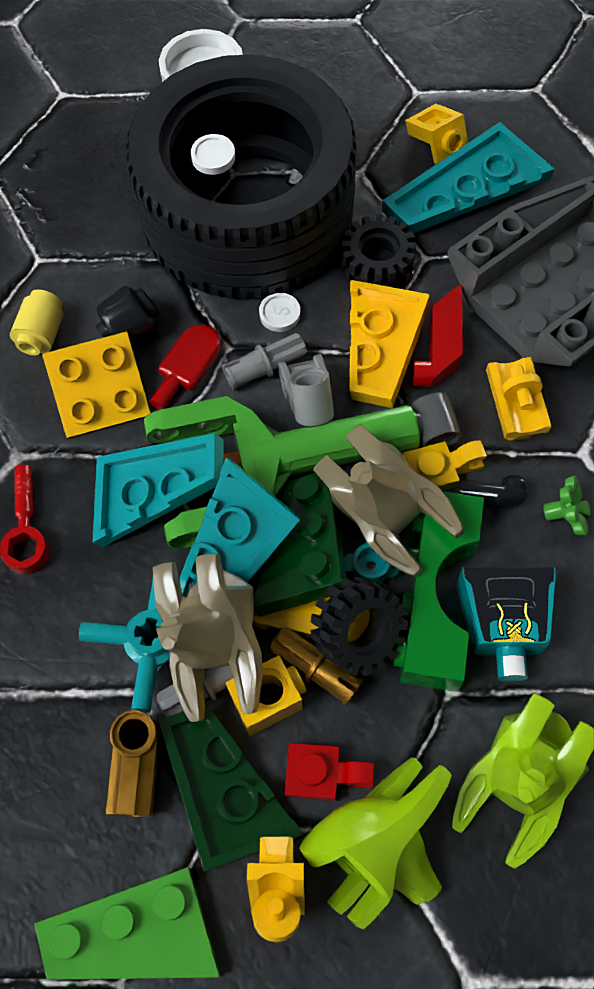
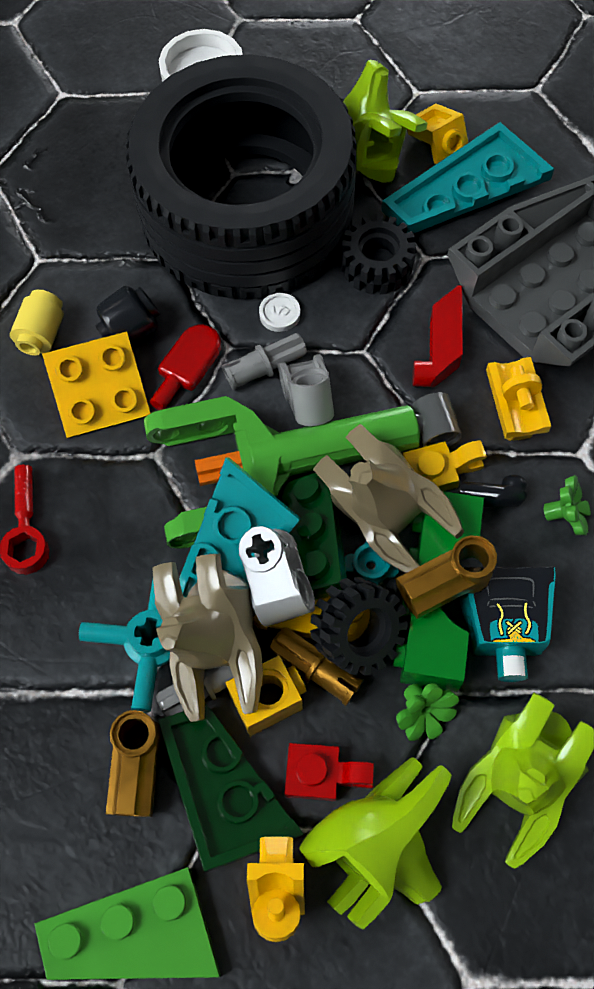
(152, 481): teal wing -> none
(213, 154): white piece -> none
(277, 582): none -> light grey piece
(377, 127): none -> lime piece
(383, 338): yellow wing -> none
(425, 710): none -> bright green plant
(445, 579): none -> pearl gold piece

